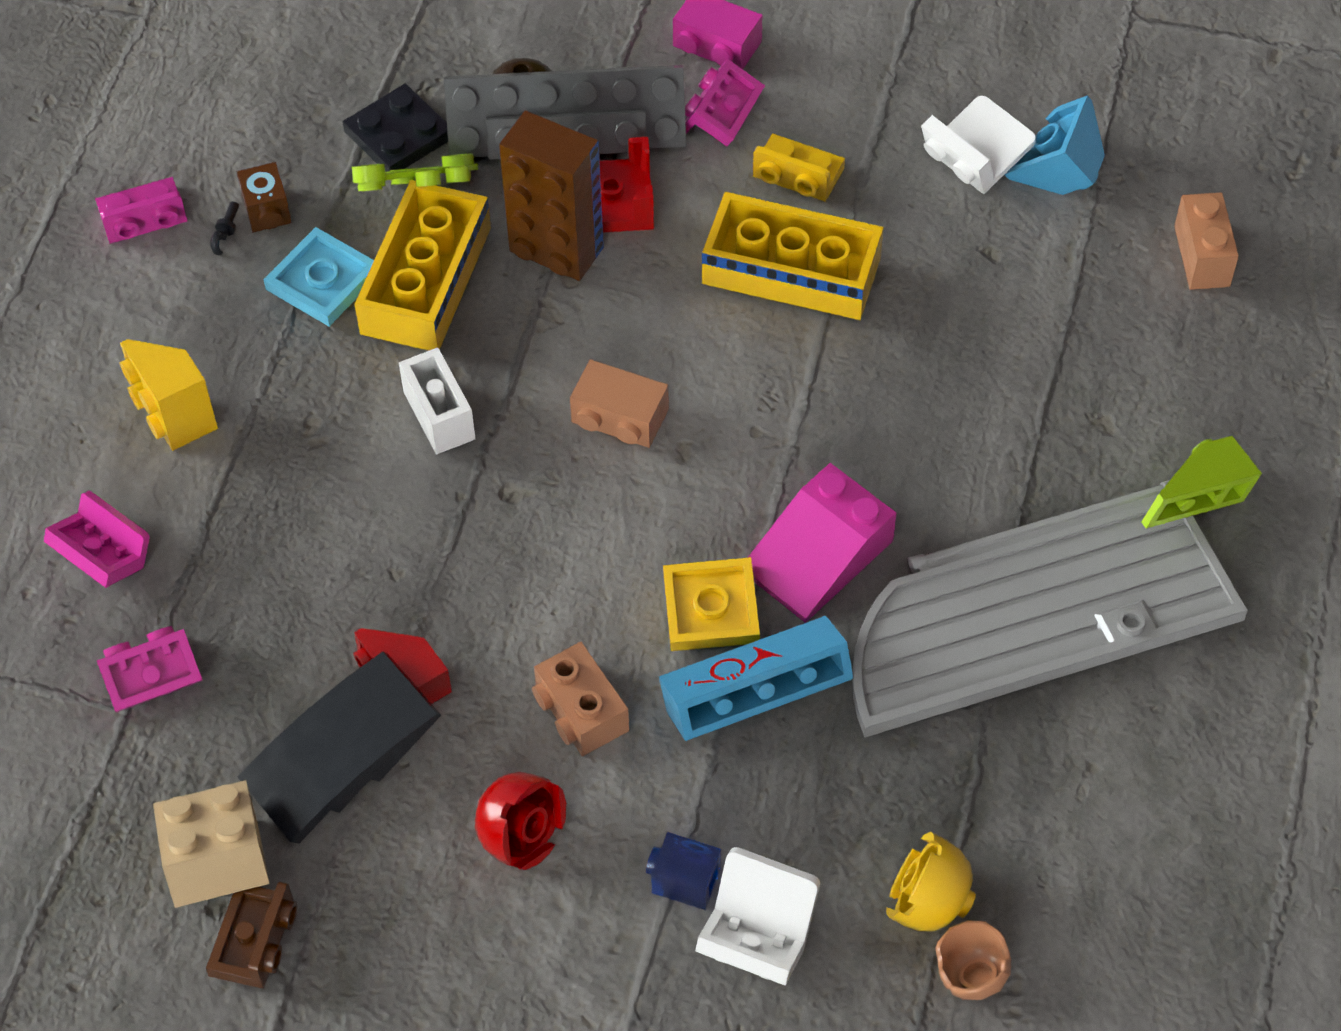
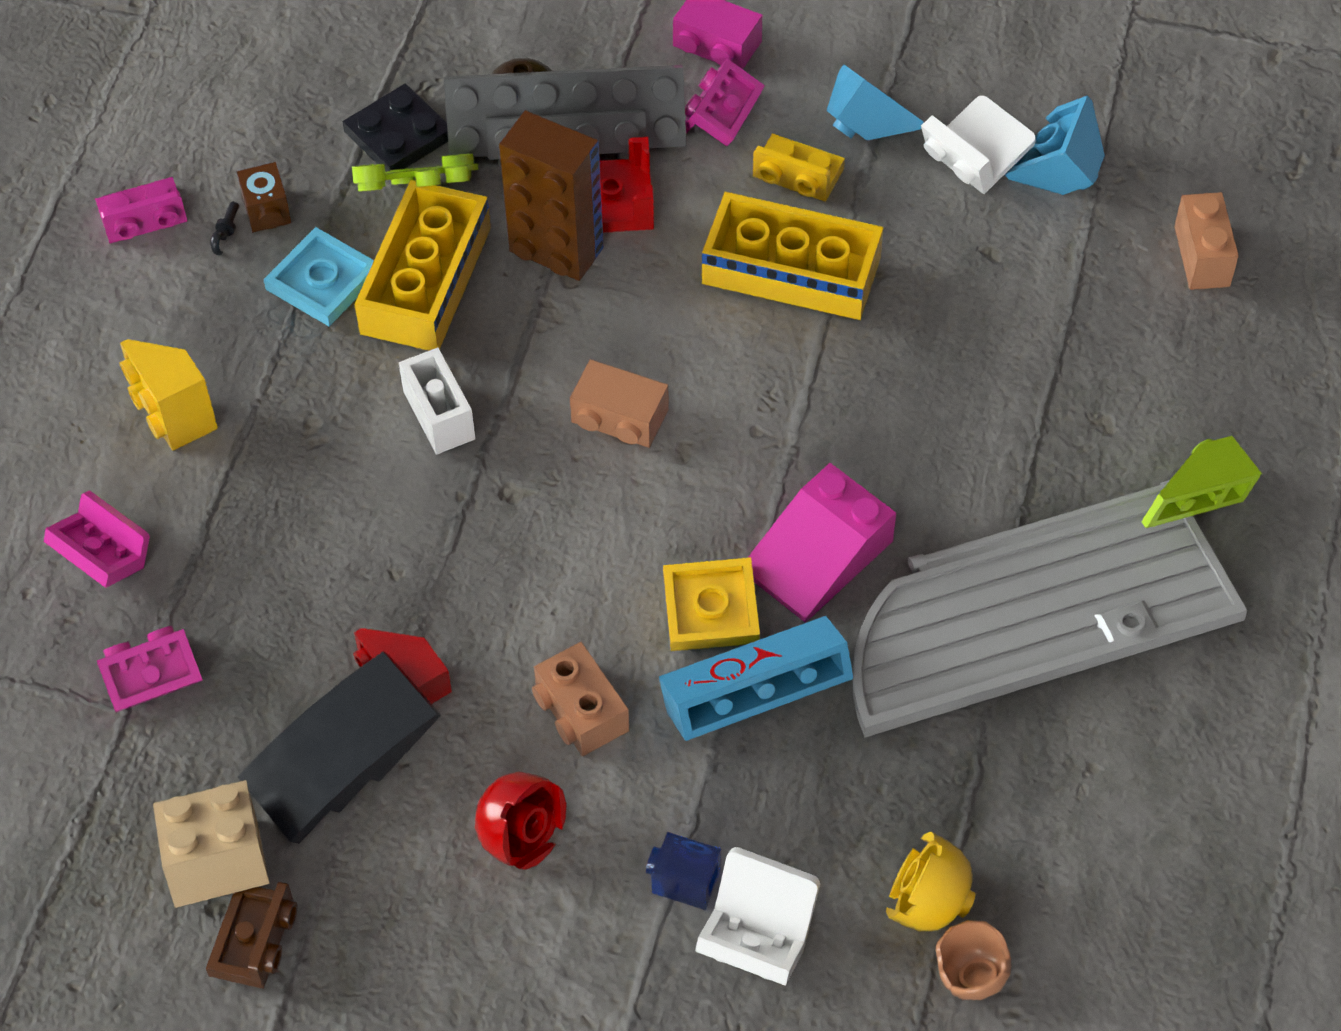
(866, 109): none -> dark azure slope

